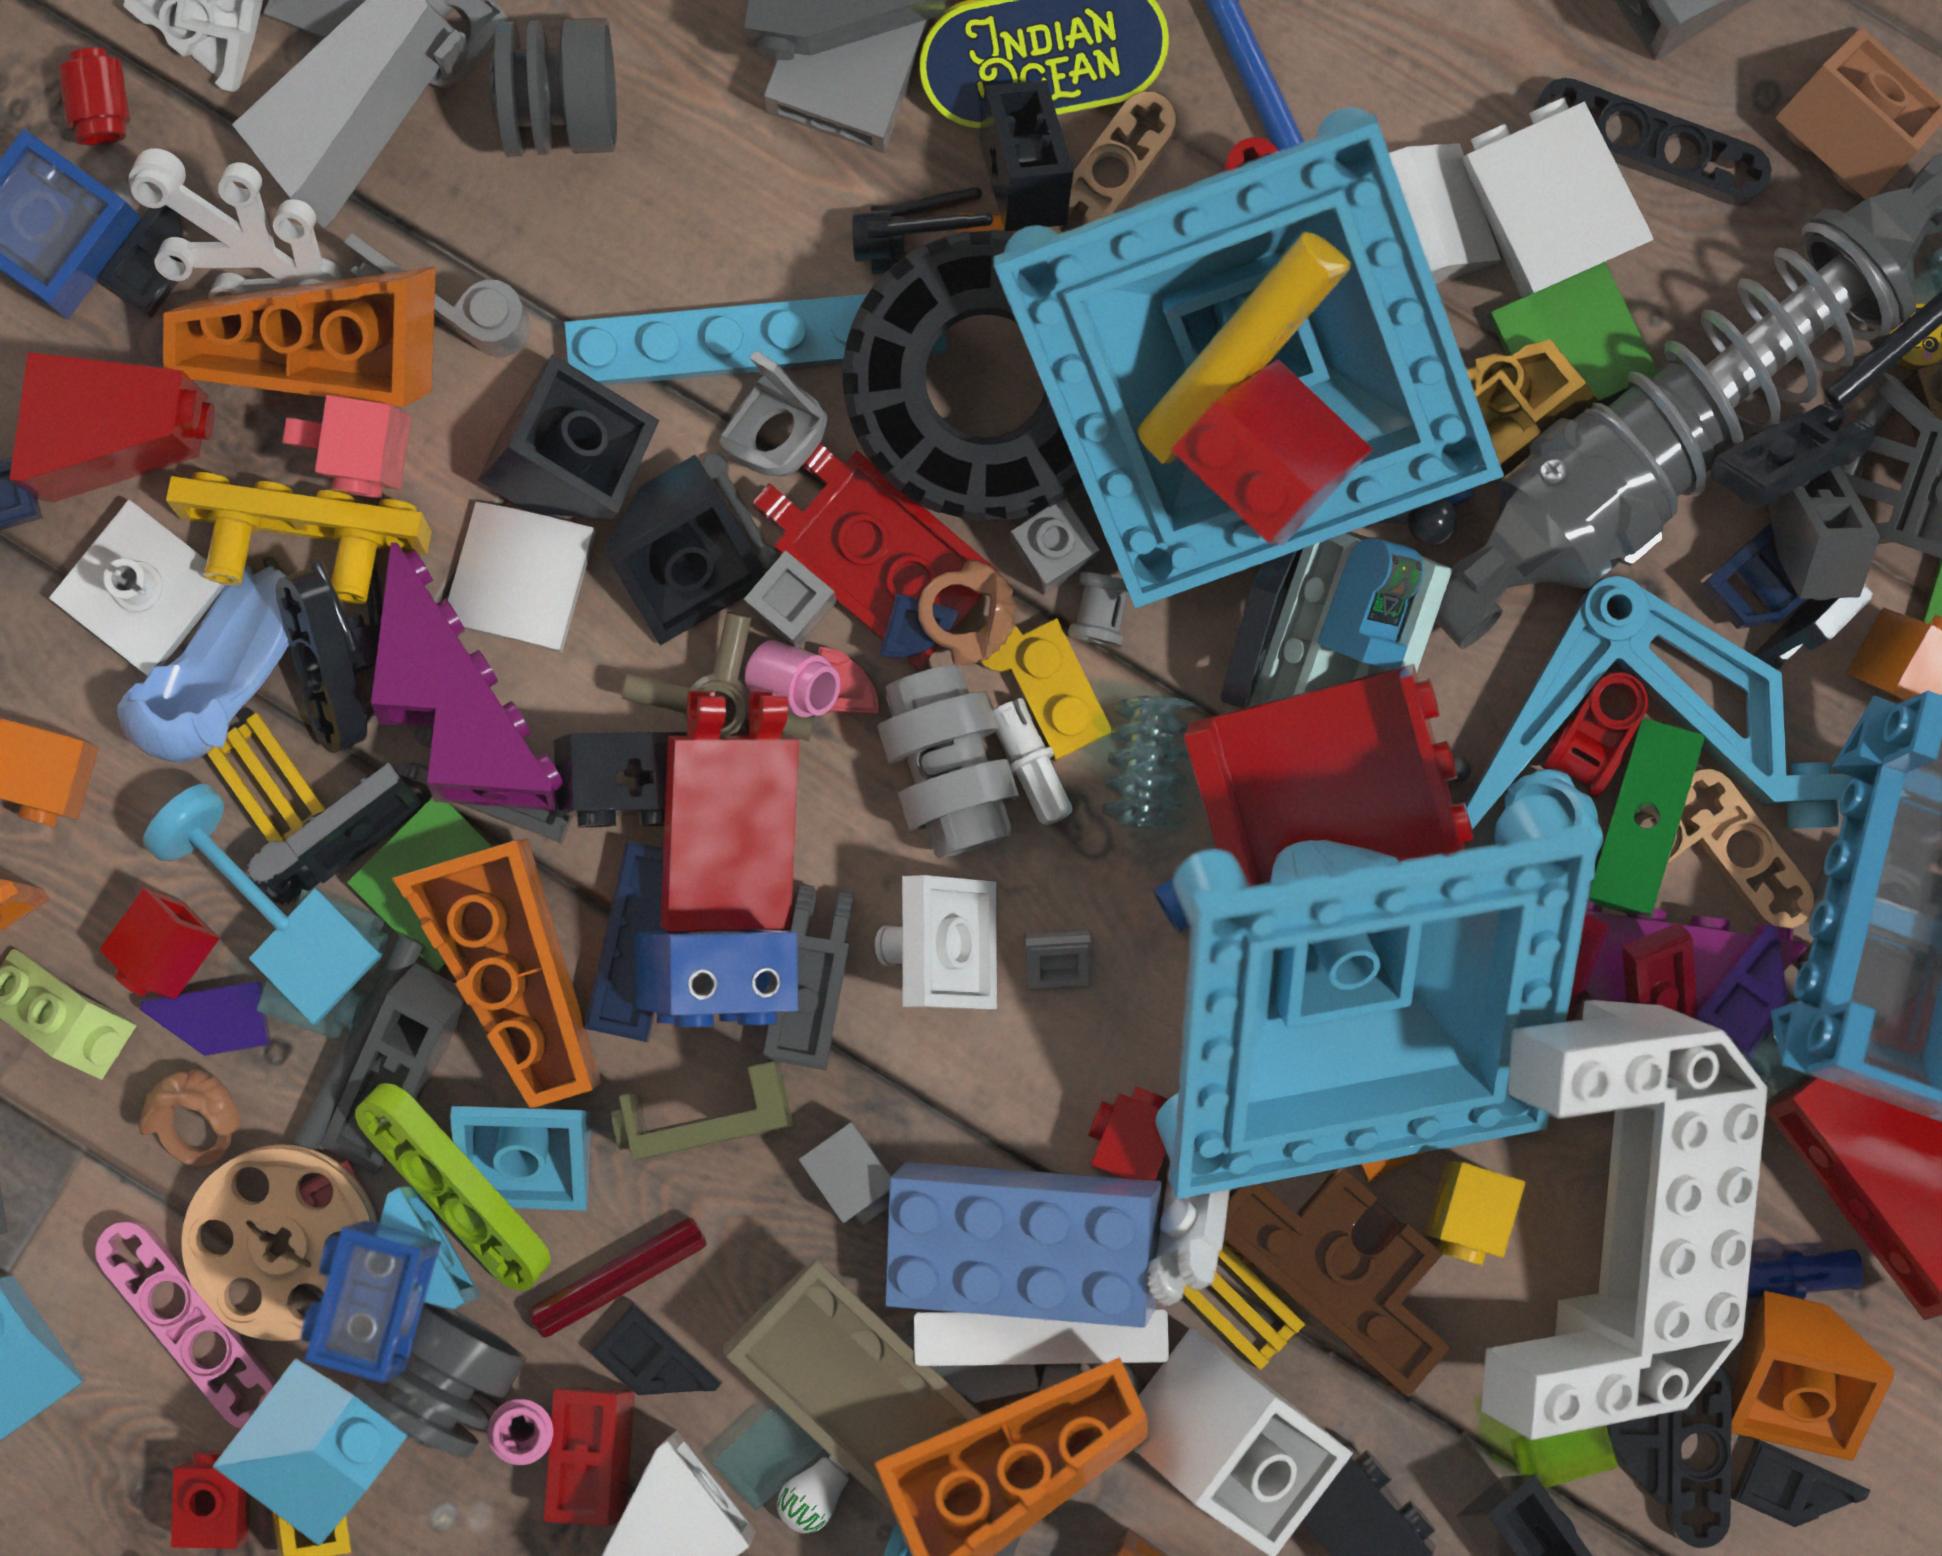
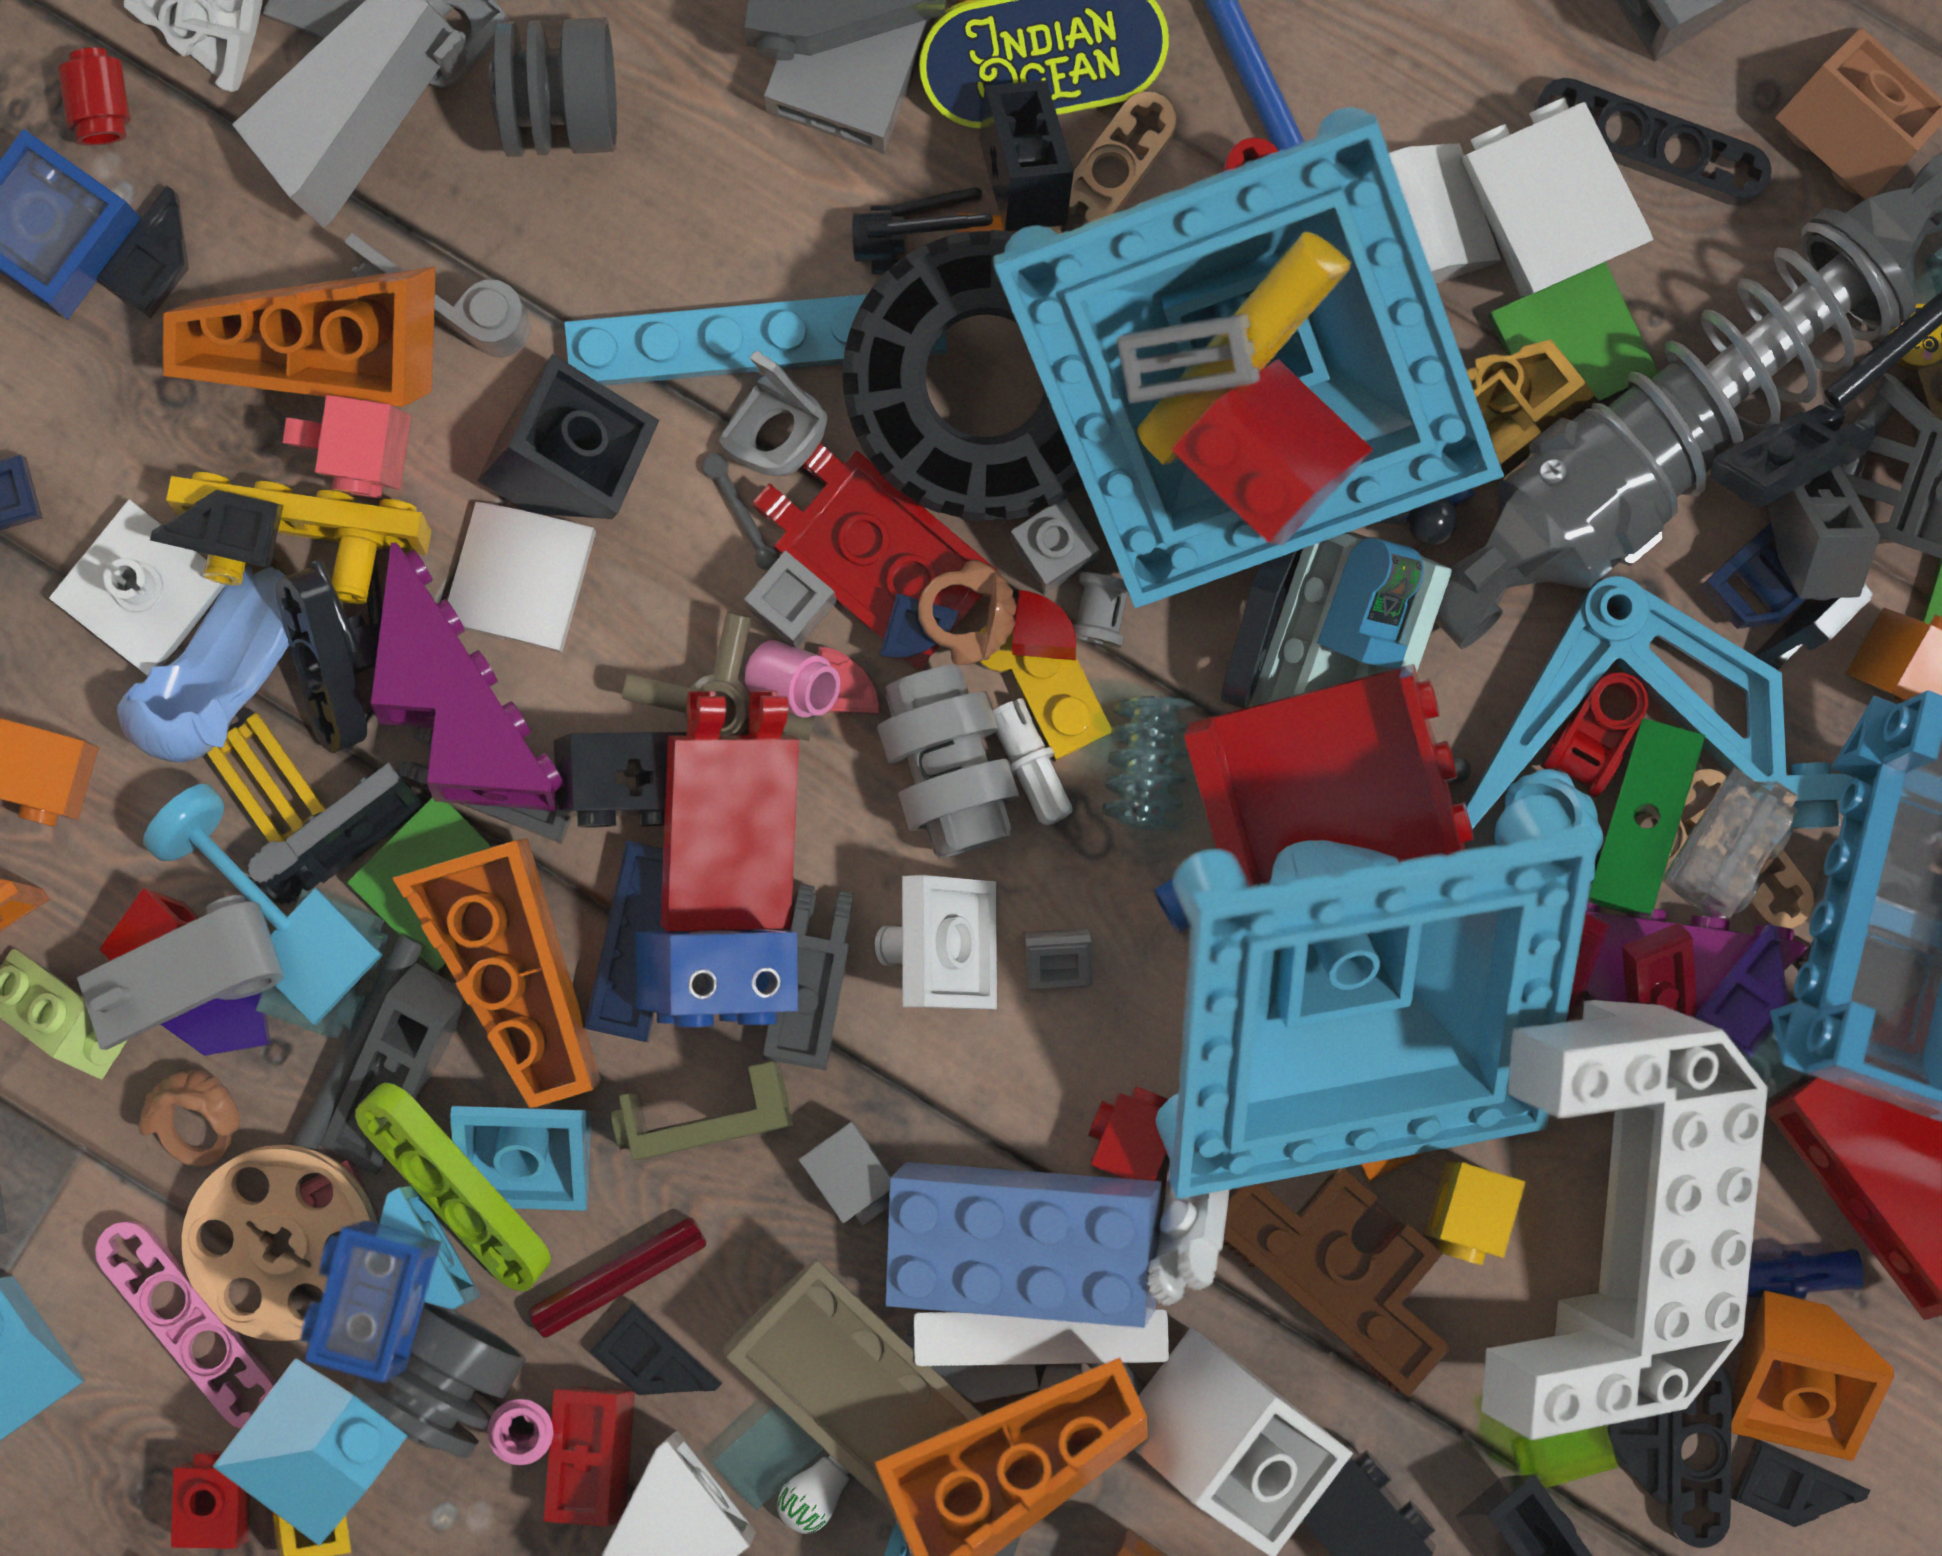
(103, 424): red slope -> none
(159, 181): white plant -> none
(213, 957): none -> light grey door
(226, 527): none -> black tile
(681, 551): black slope -> none
(1042, 629): none -> red tile
(1238, 349): none -> light grey tile
(1274, 1339): yellow tile -> none
(1731, 844): none -> clear brick

